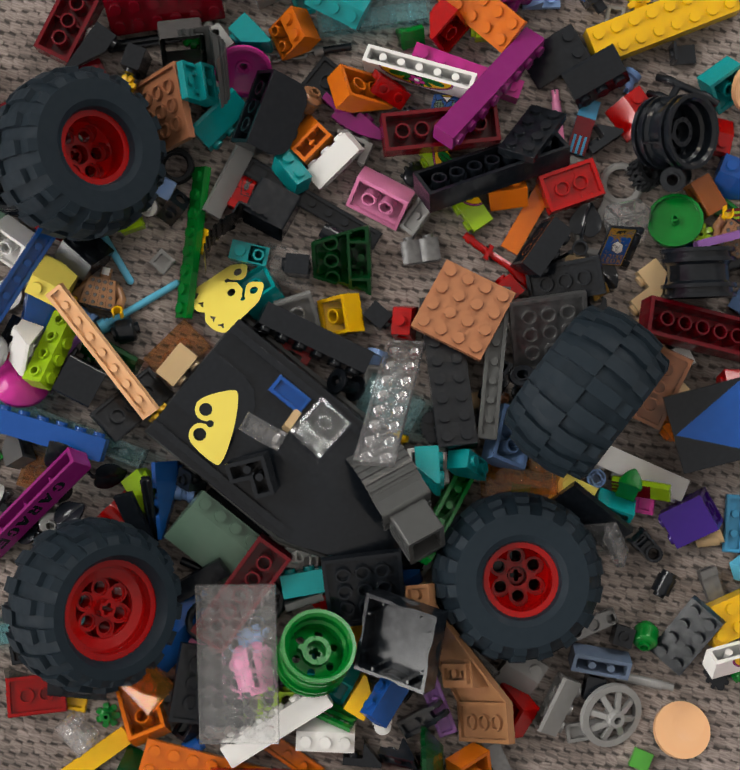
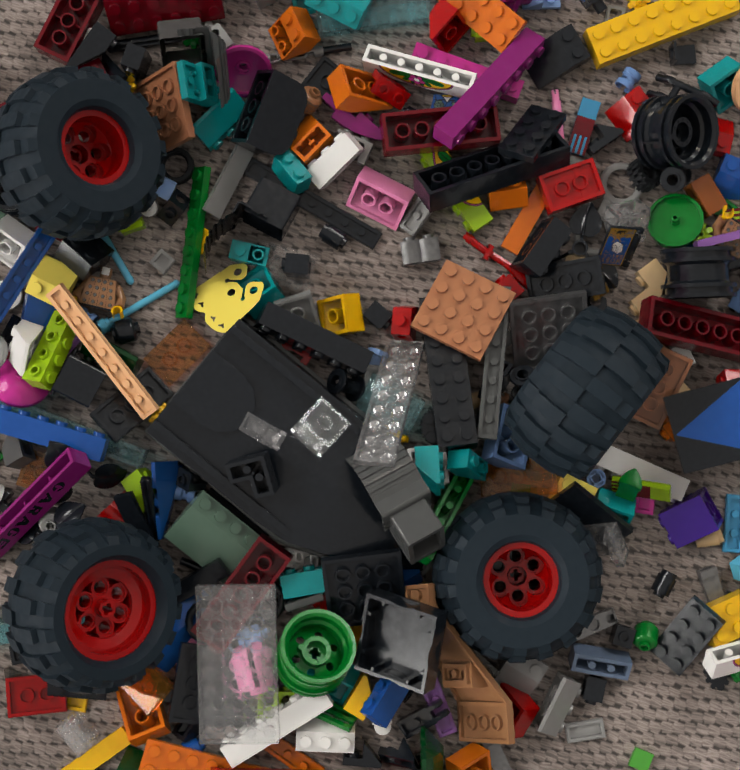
(108, 714): green plant -> none
(111, 68): none -> black bar
(178, 365): tan brick -> none
(218, 436): light yellow piece -> none
(243, 191): red leg -> none
(247, 32): teal slope -> none
(289, 394): blue tile -> none
(291, 420): tan tile -> none
(345, 259): dark green wedge -> none
(408, 173): black piece -> none
(409, 36): green tile -> none
(595, 76): black slope -> none
(612, 716): light grey wheel -> none
(643, 542): black piece -> none
(648, 682): light grey piece -> none
(681, 730): light nougat piece -> none

